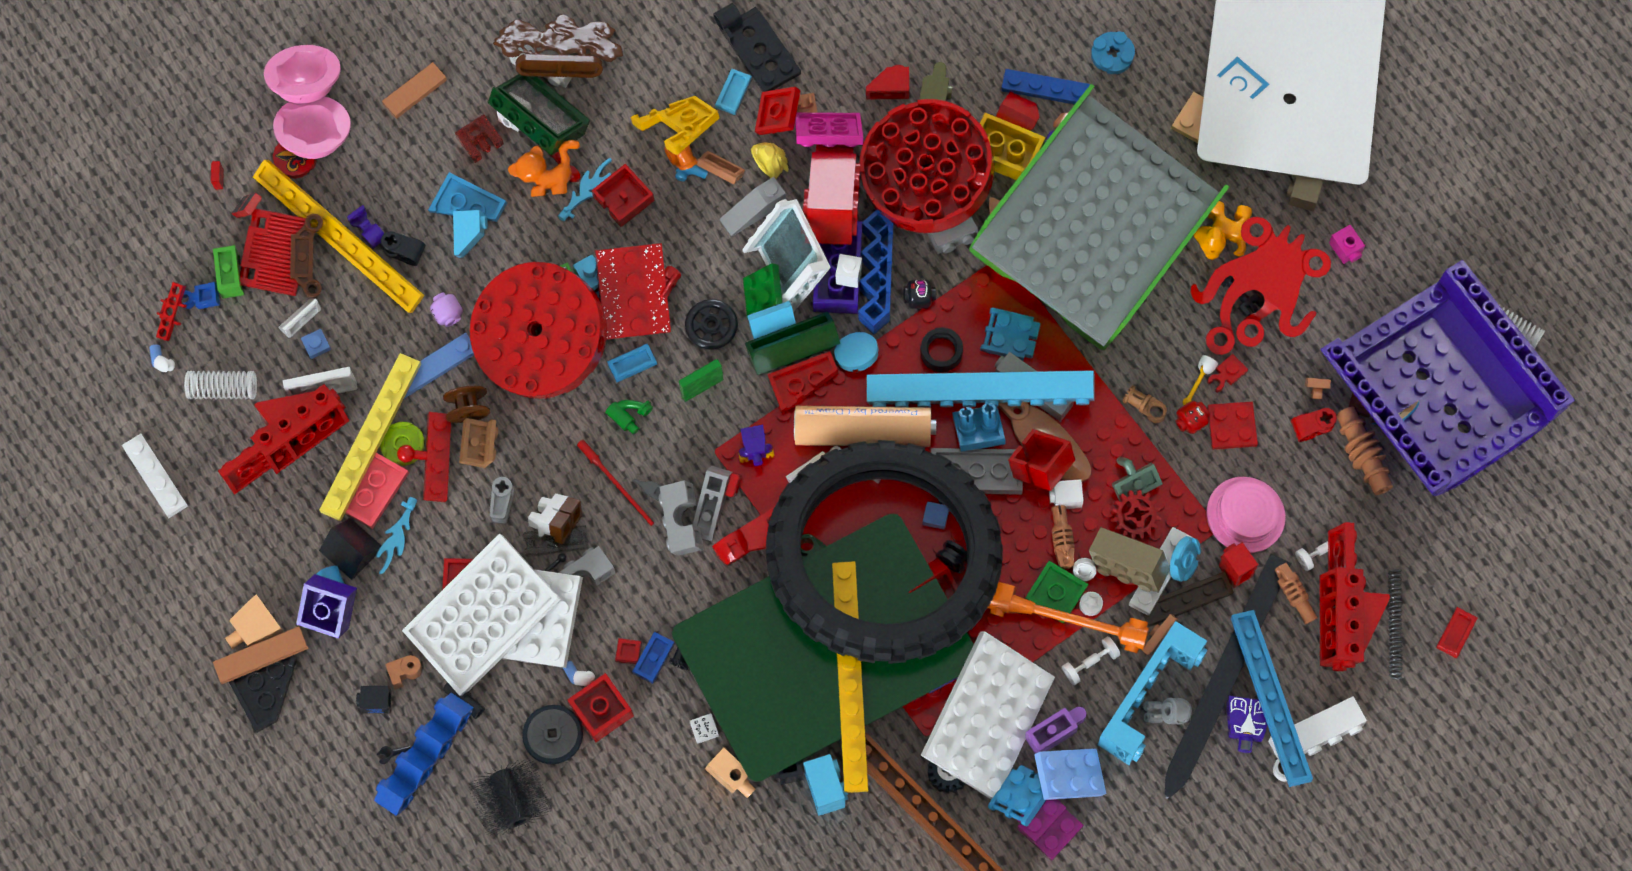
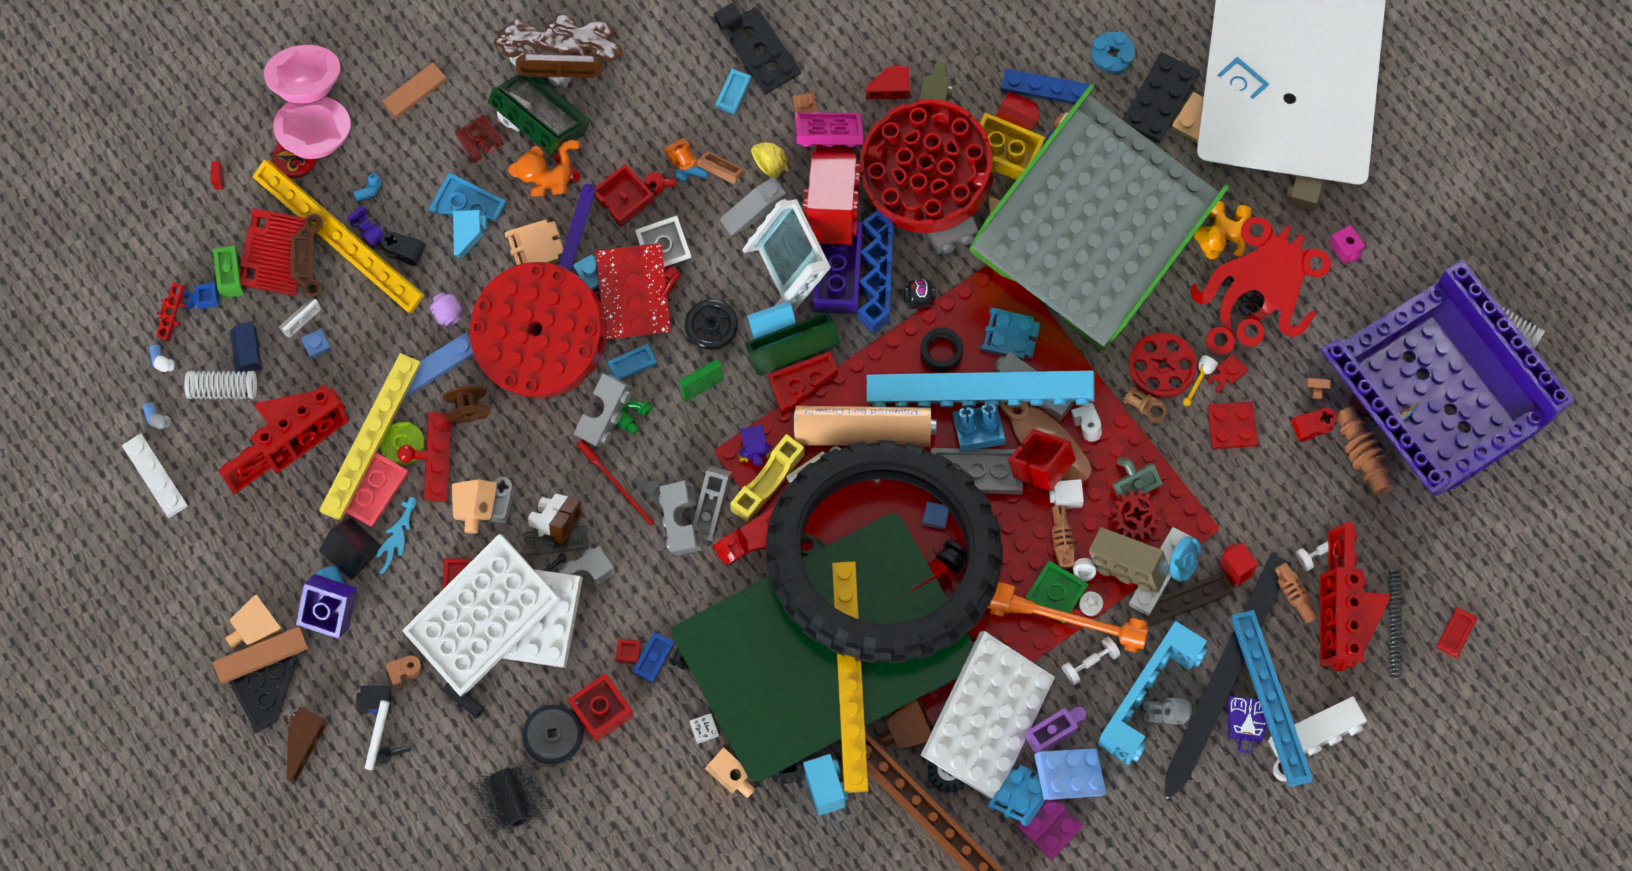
(155, 420): none -> light grey arm
(245, 347): none -> dark blue brick
(247, 205): red tile -> none
(303, 736): none -> reddish brown slope
(340, 380): white tile -> none
(371, 189): none -> dark azure arm
(377, 734): none -> white bar
(417, 763): blue brick -> none
(473, 502): none -> light nougat torso
(478, 442): medium nougat bracket -> none
(536, 243): none -> light nougat plate
(576, 677): white arm -> none
(577, 226): none -> dark purple piece
(586, 186): medium azure piece -> none
(614, 395): none -> light grey arch
(656, 180): none -> red piece
(670, 235): none -> white slope
(687, 117): yellow wing -> none
(733, 485): red tile -> none
(760, 490): none -> light yellow arch
(762, 289): green plate -> none
(777, 110): red plate -> none
(848, 270): white brick -> none
(856, 351): medium azure tile -> none
(908, 727): none -> reddish brown torso
(1089, 421): none -> white leg
(1158, 634): nougat plate -> none
(1160, 97): none -> black plate
(1162, 375): none -> red wedge
(1192, 417): red head -> none
(1246, 513): bright pink piece -> none

